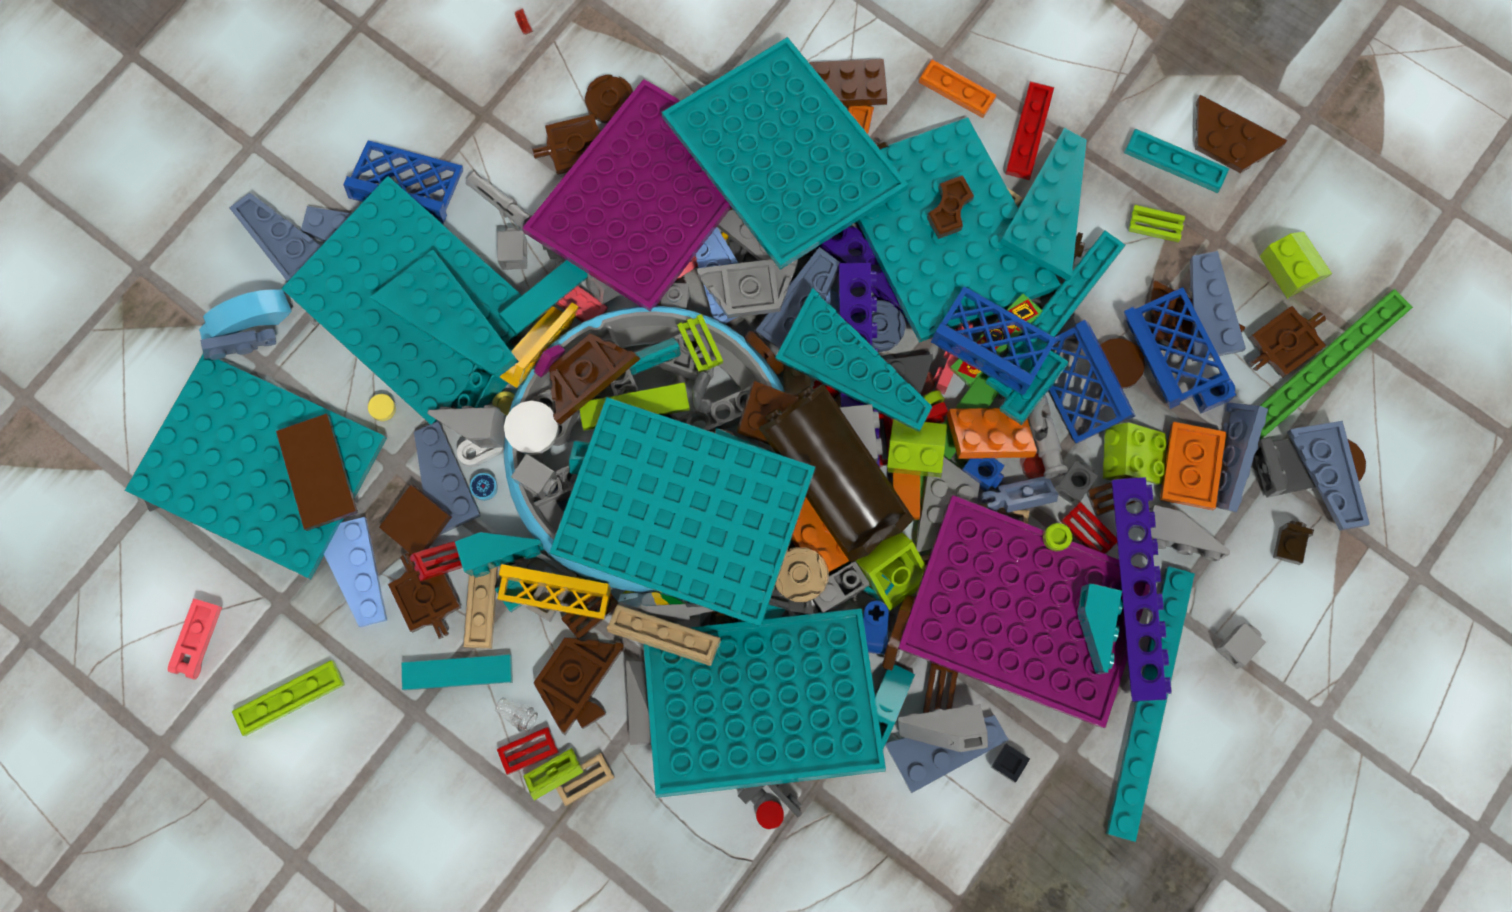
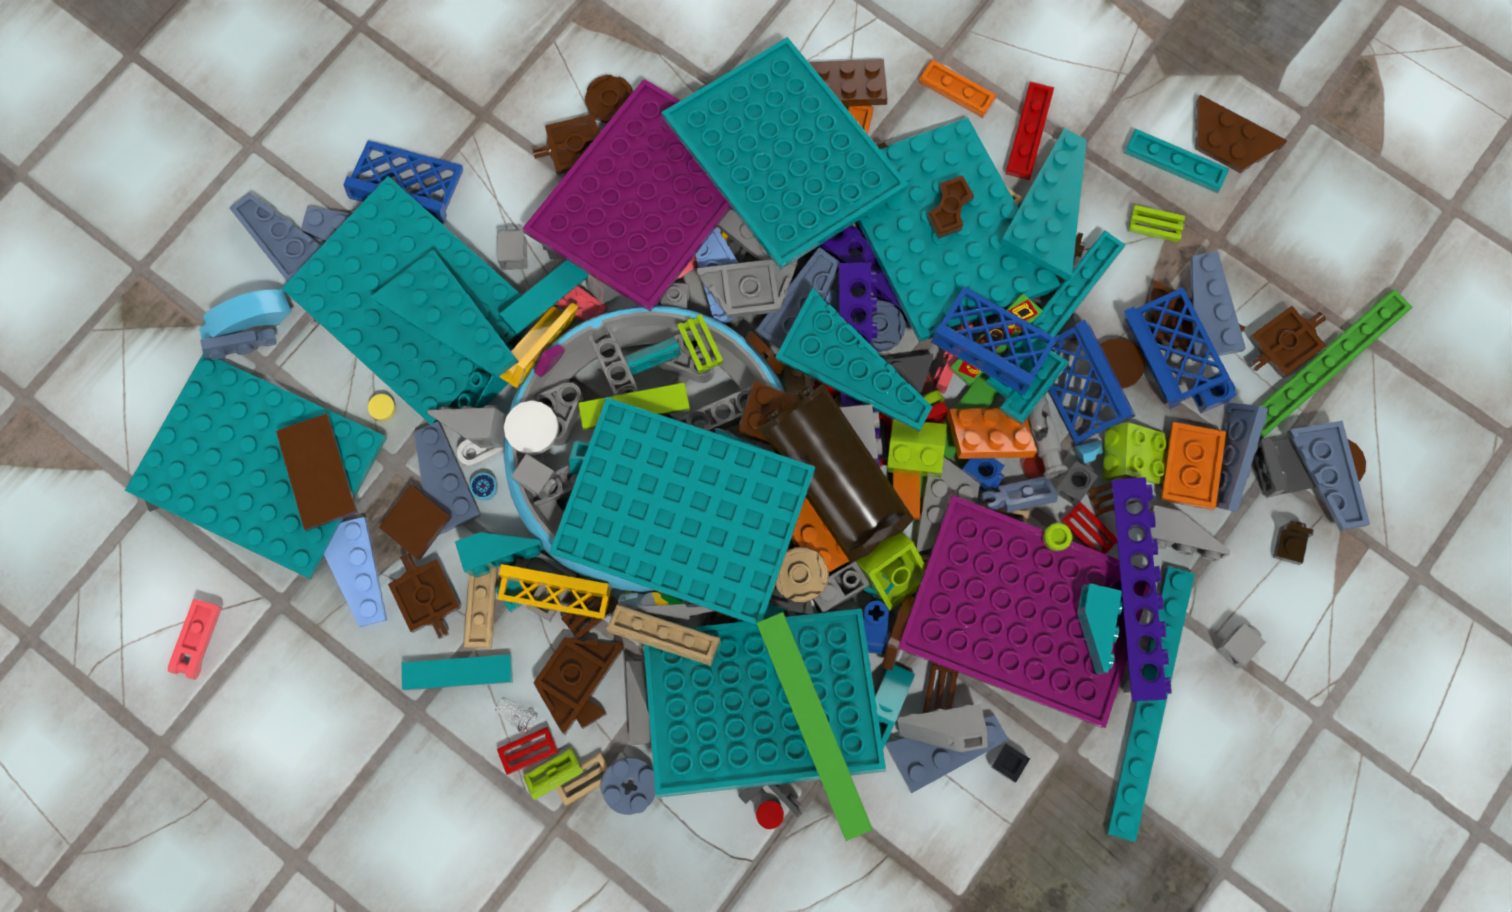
(288, 698): lime tile -> none
(421, 566): red tile -> none
(503, 401): light yellow tile -> none
(506, 206): light grey pin -> none
(523, 21): clear red tile -> none
(585, 373): reddish brown wing -> none
(620, 772): none -> sand blue plate
(698, 393): dark grey arm -> none
(814, 727): none -> bright green tile
(1087, 451): none -> medium azure tile
(1294, 263): lime slope -> none

